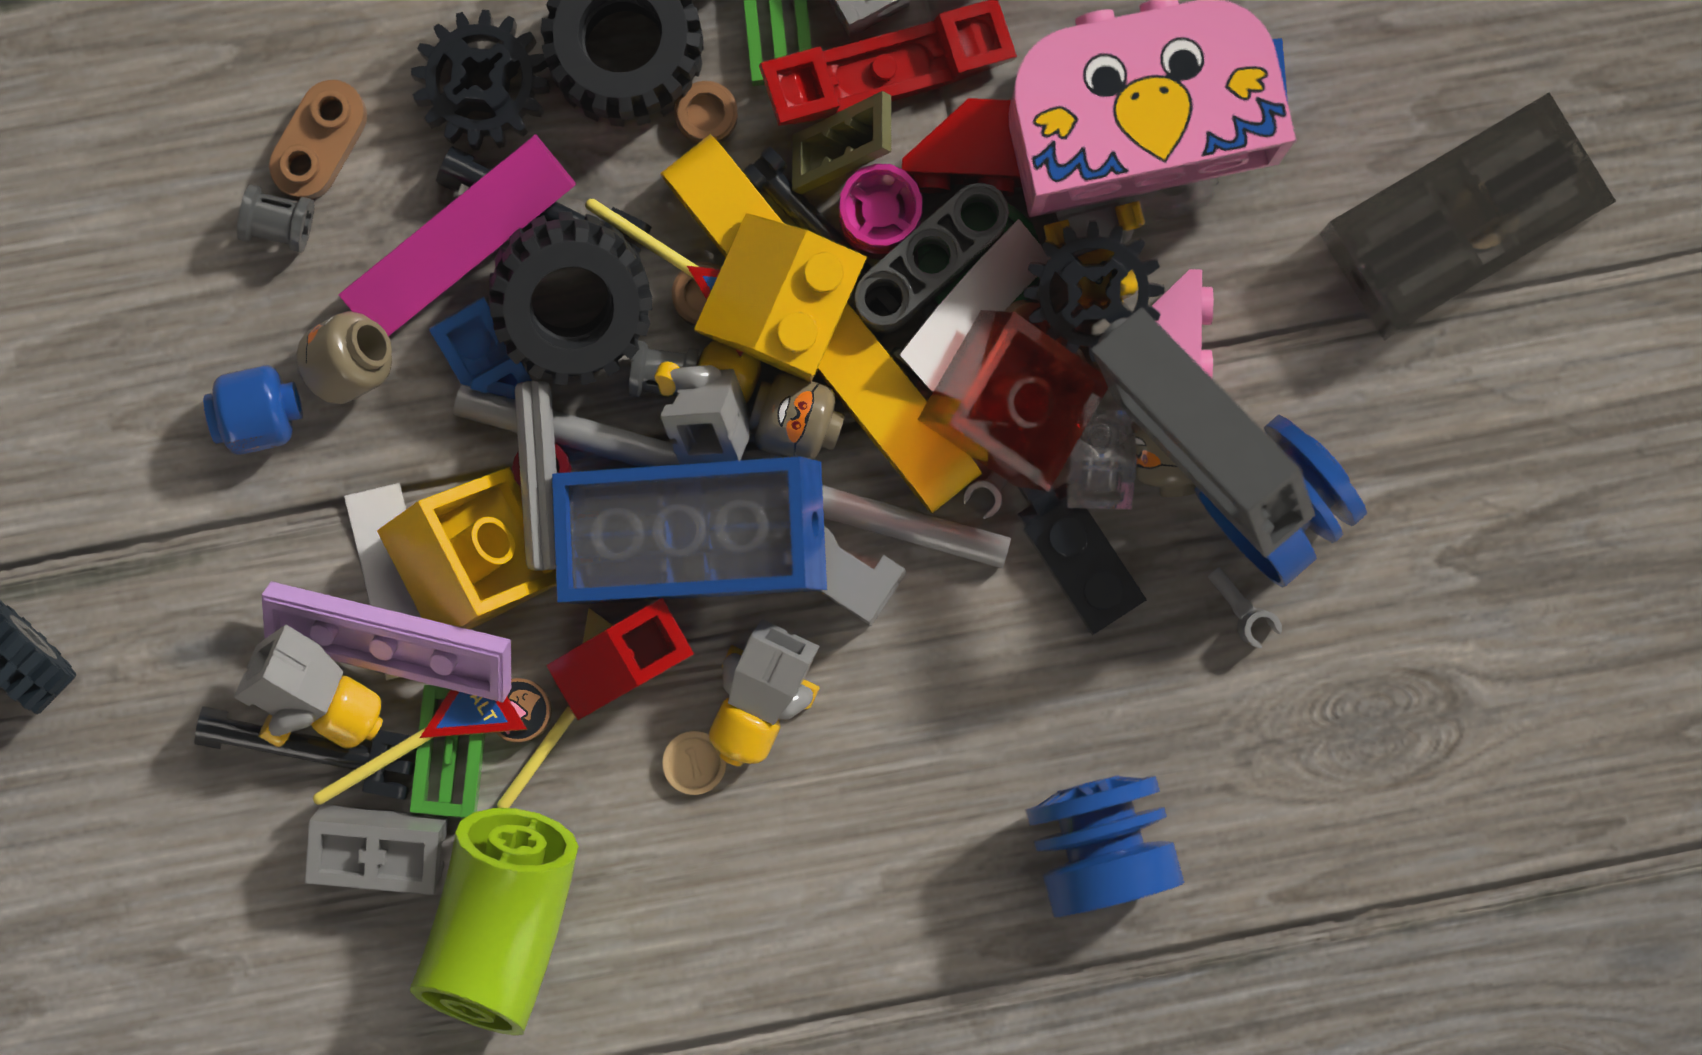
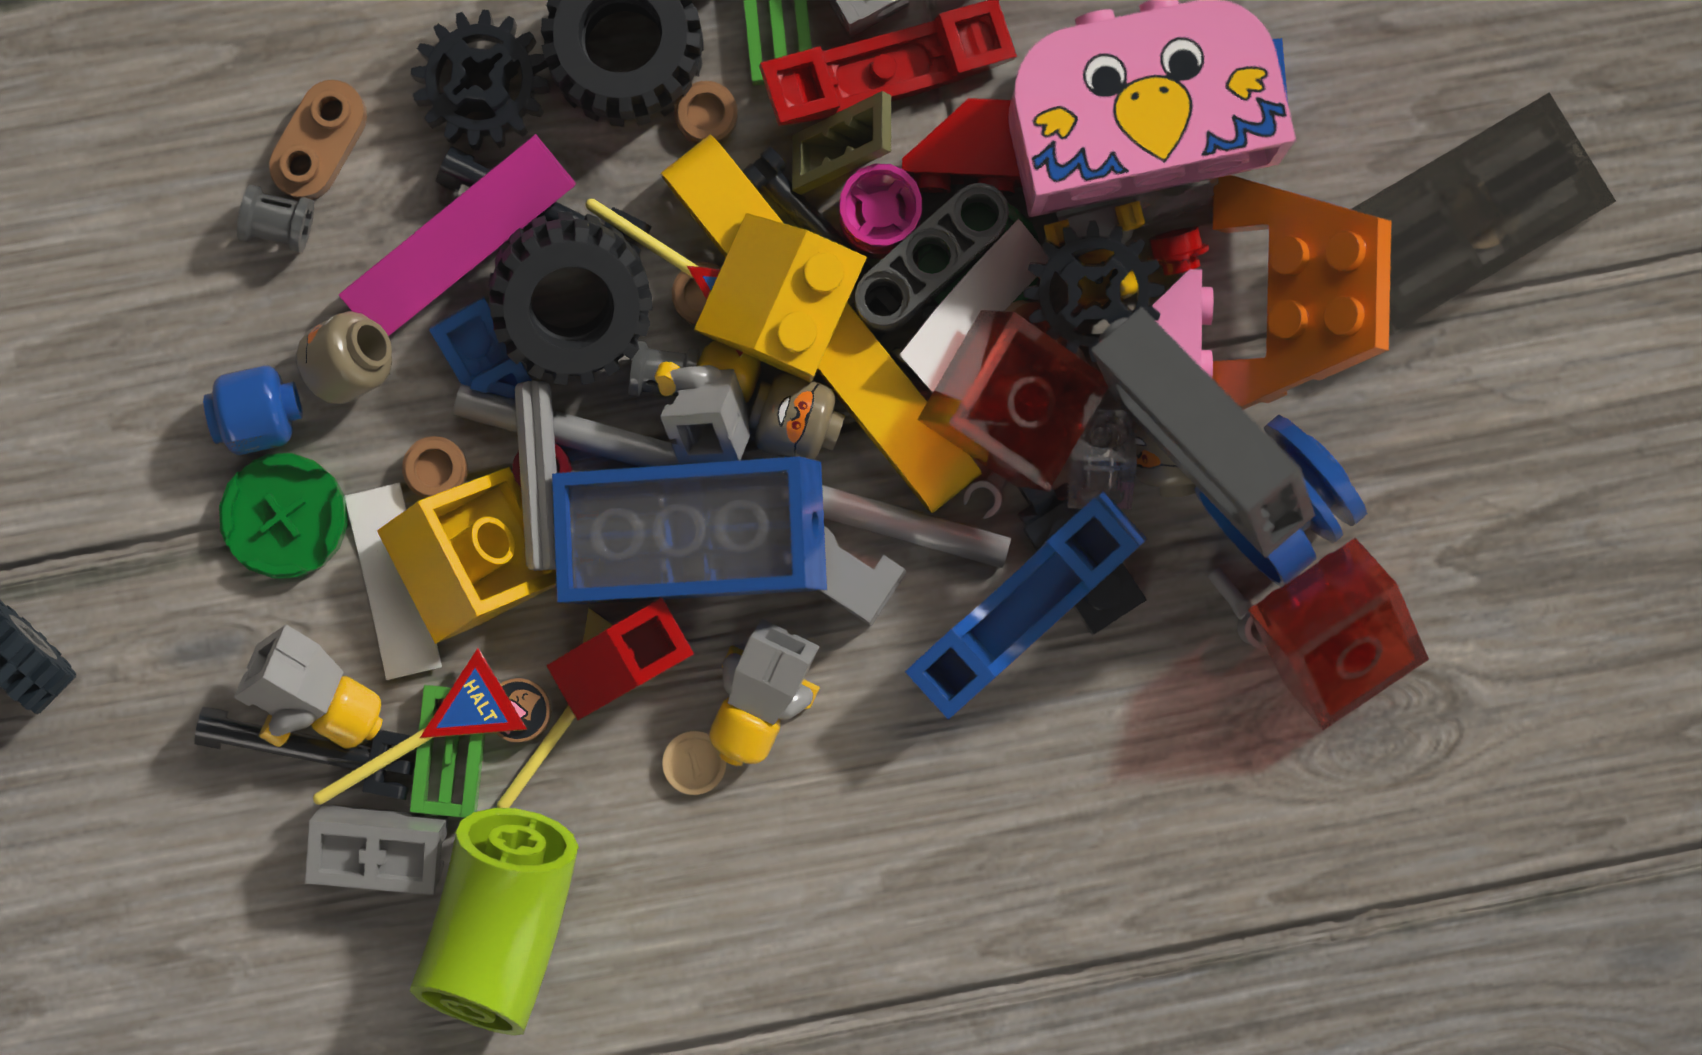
(283, 516): none -> green tile
(393, 641): lavender tile -> none
(434, 466): none -> medium nougat tile
(1026, 605): none -> blue arch
(1104, 845): blue wheel -> none
(1178, 250): none -> red plate
(1323, 288): none -> orange wing
(1339, 633): none -> clear red brick

